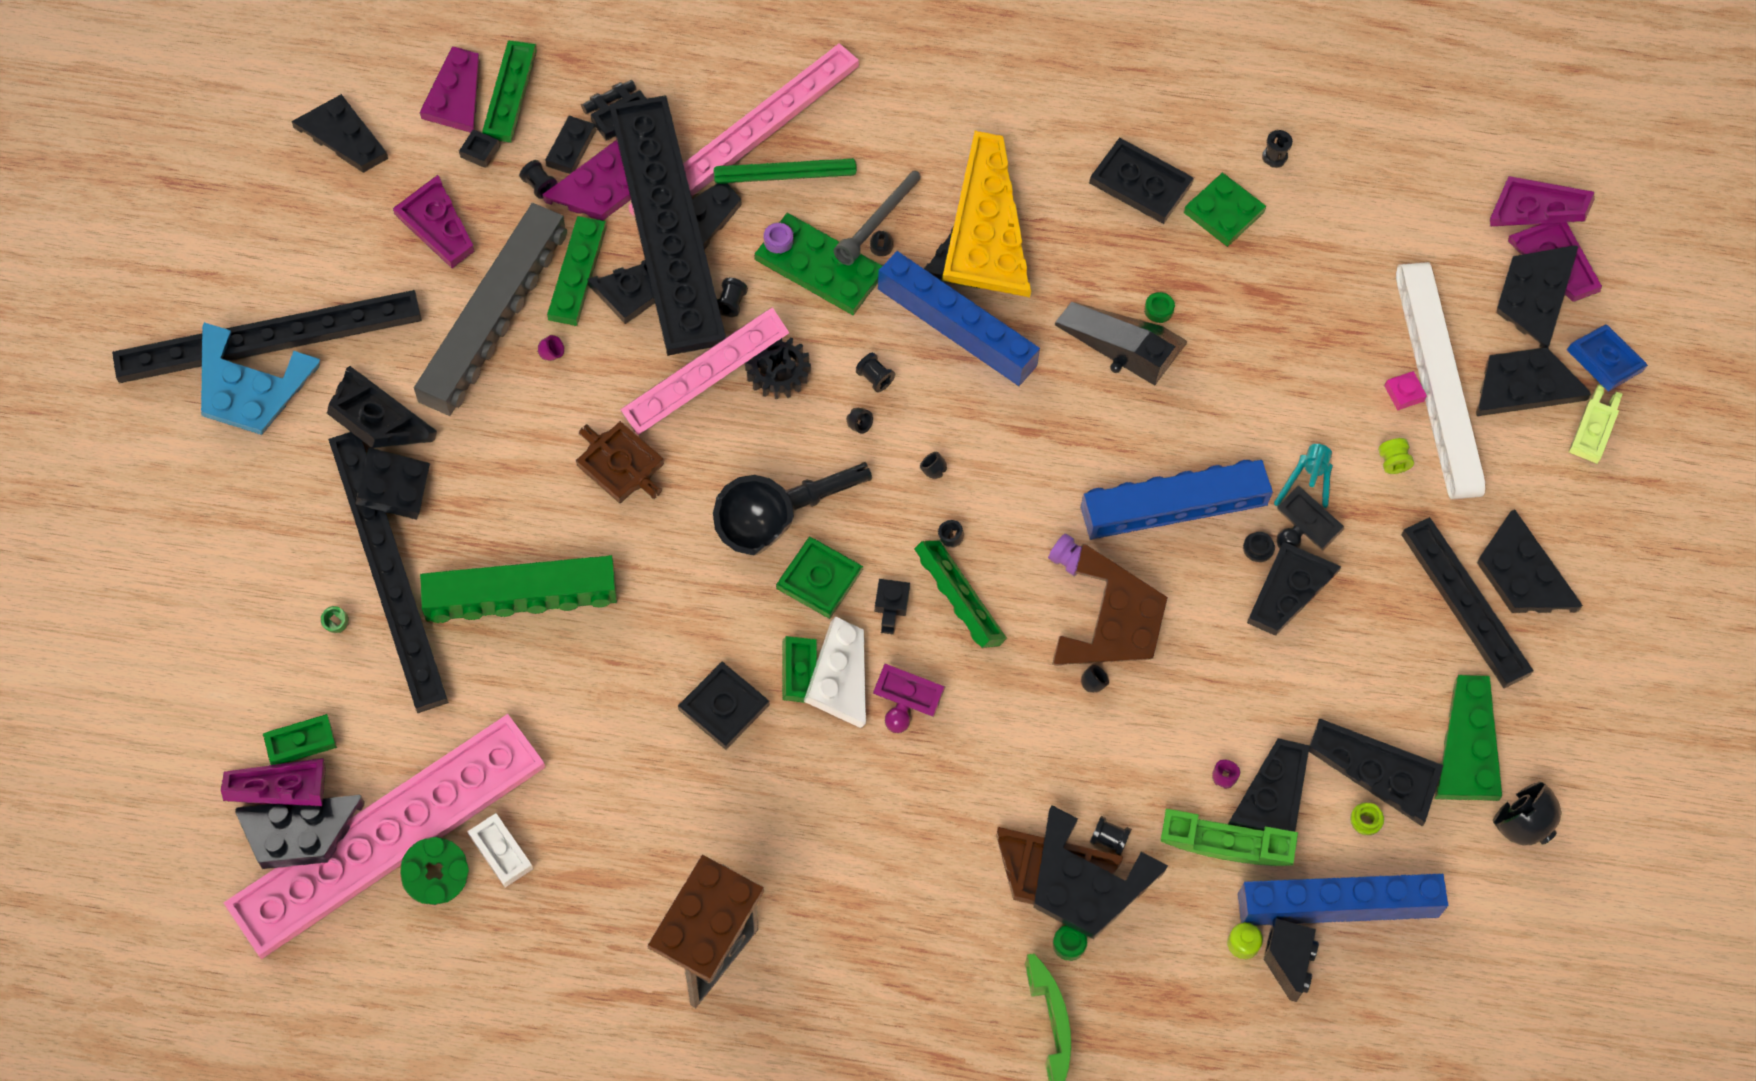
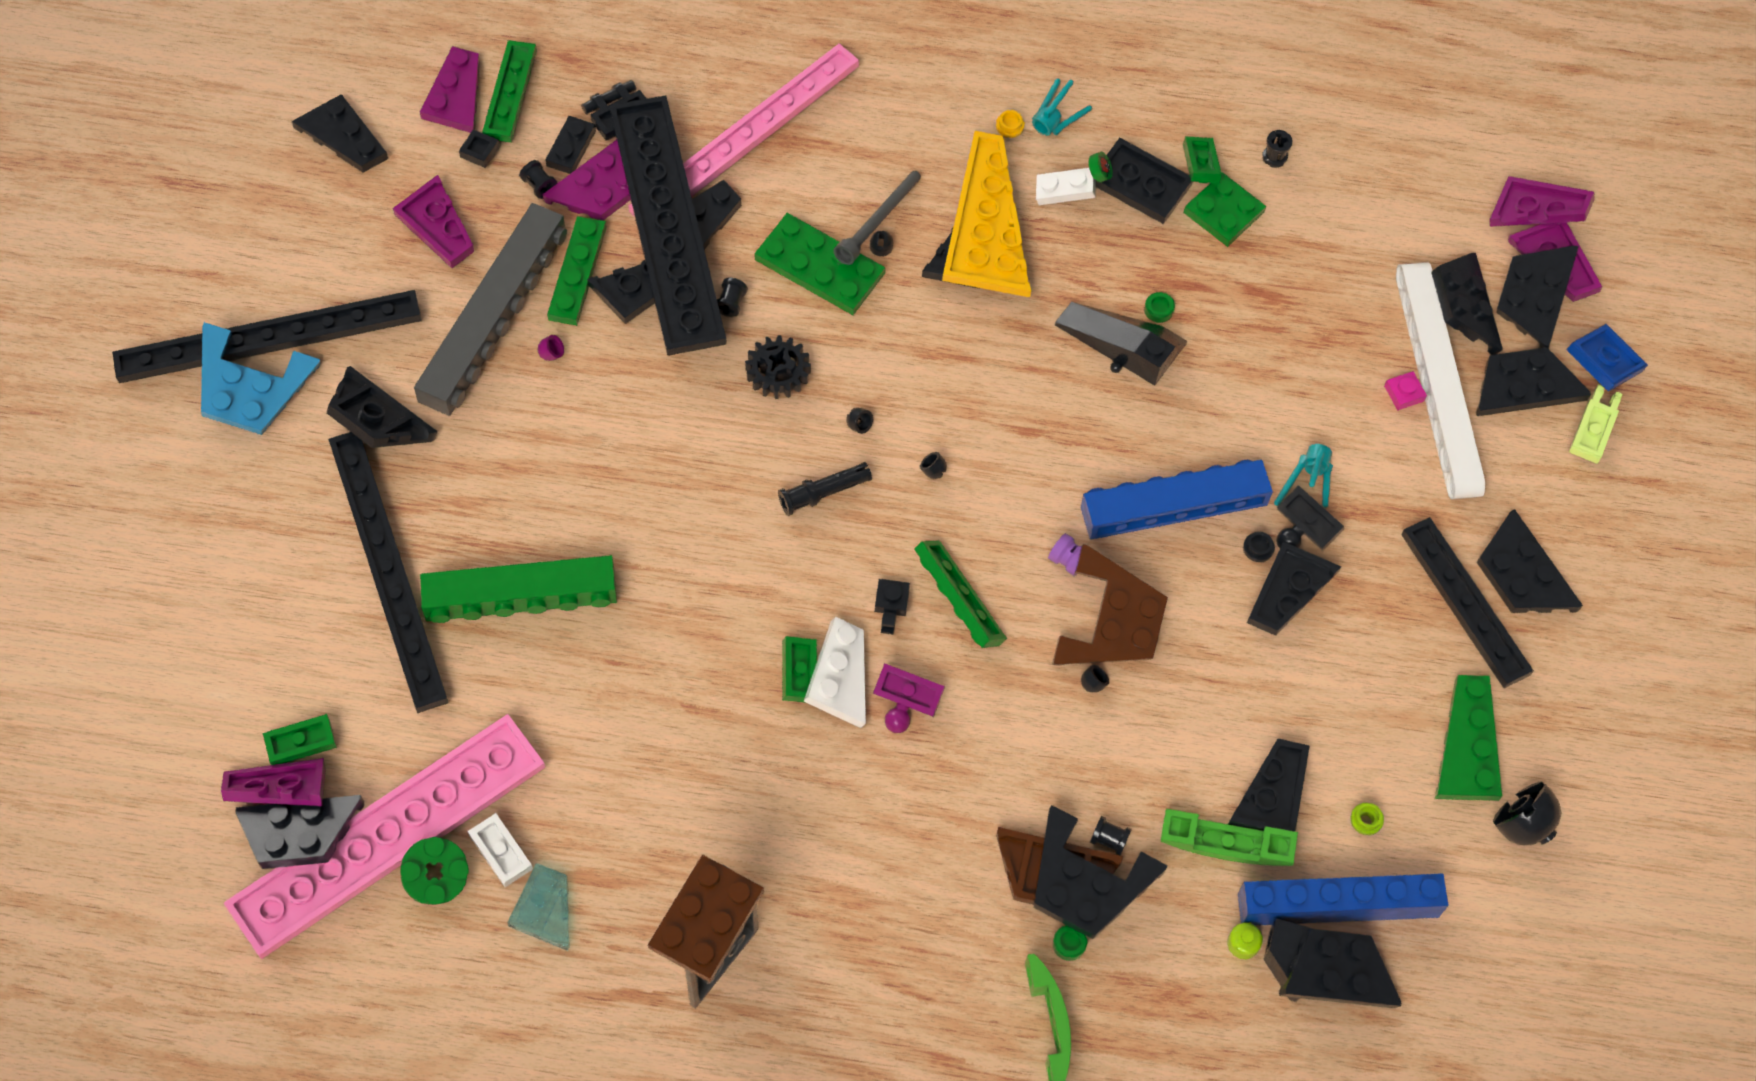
(331, 626): green hinge -> none
(392, 483): black plate -> none
(543, 907): none -> clear light blue wing
(619, 462): reddish brown plate -> none
(704, 371): bright pink plate -> none
(723, 705): black plate -> none
(752, 514): black cylinder -> none
(778, 238): medium lavender tile -> none
(784, 171): green axle -> none
(819, 577): green plate -> none
(875, 372): black bush -> none
(946, 532): black hinge -> none
(958, 318): blue brick -> none
(1010, 124): none -> yellow plate
(1048, 117): none -> teal plant
(1065, 186): none -> white plate
(1100, 167): none -> green tile
(1202, 160): none -> green plate
(1229, 767): magenta hinge -> none
(1341, 970): none -> black wing
(1384, 770): black wing -> none
(1396, 456): lime wheel -> none
(1466, 301): none -> black wing

